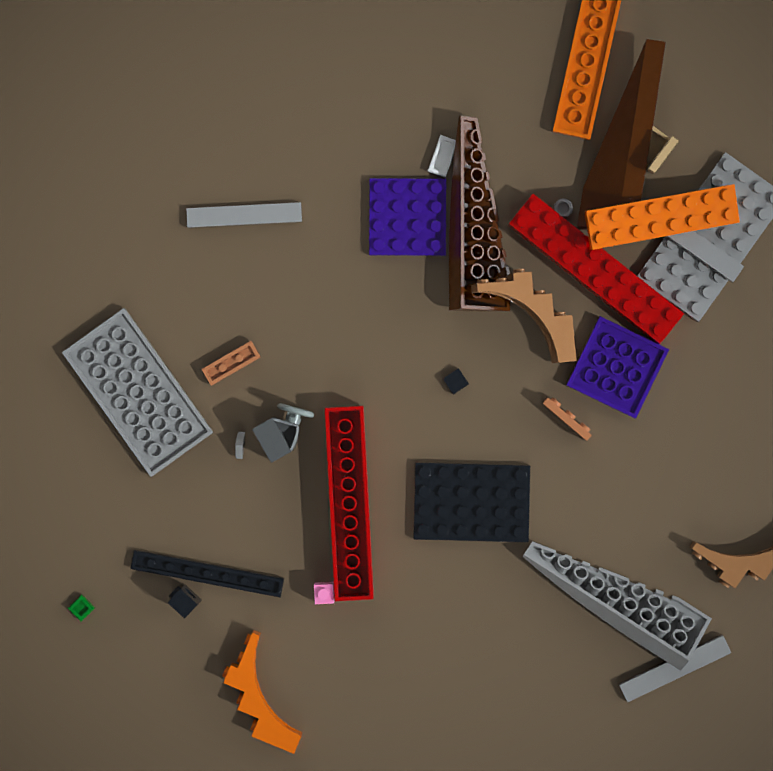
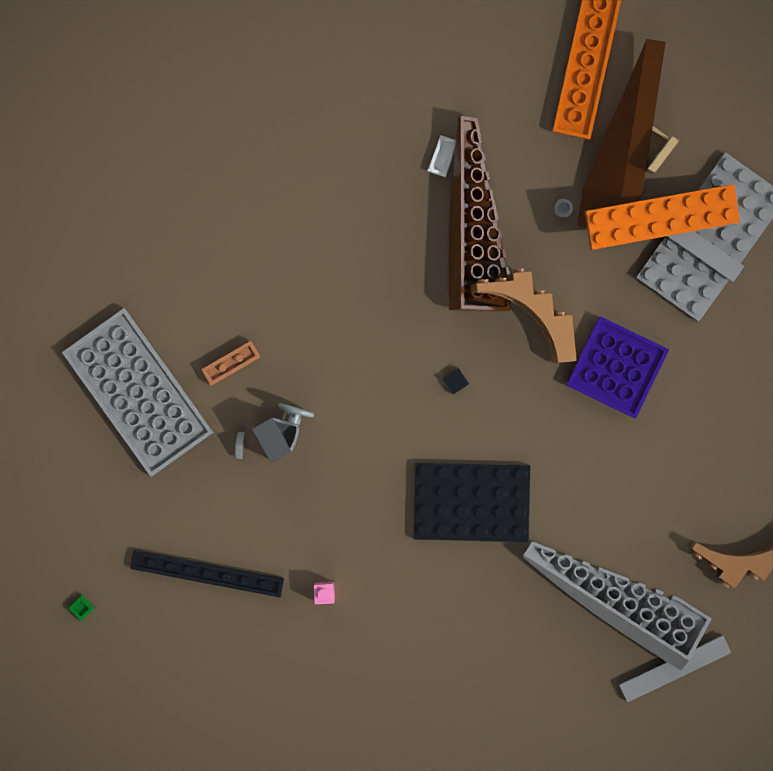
(183, 600): black brick -> none
(243, 677): orange arch -> none
(244, 215): light grey tile -> none
(349, 503): red brick -> none
(407, 217): dark purple plate -> none
(567, 417): nougat plate -> none
(596, 269): red brick -> none

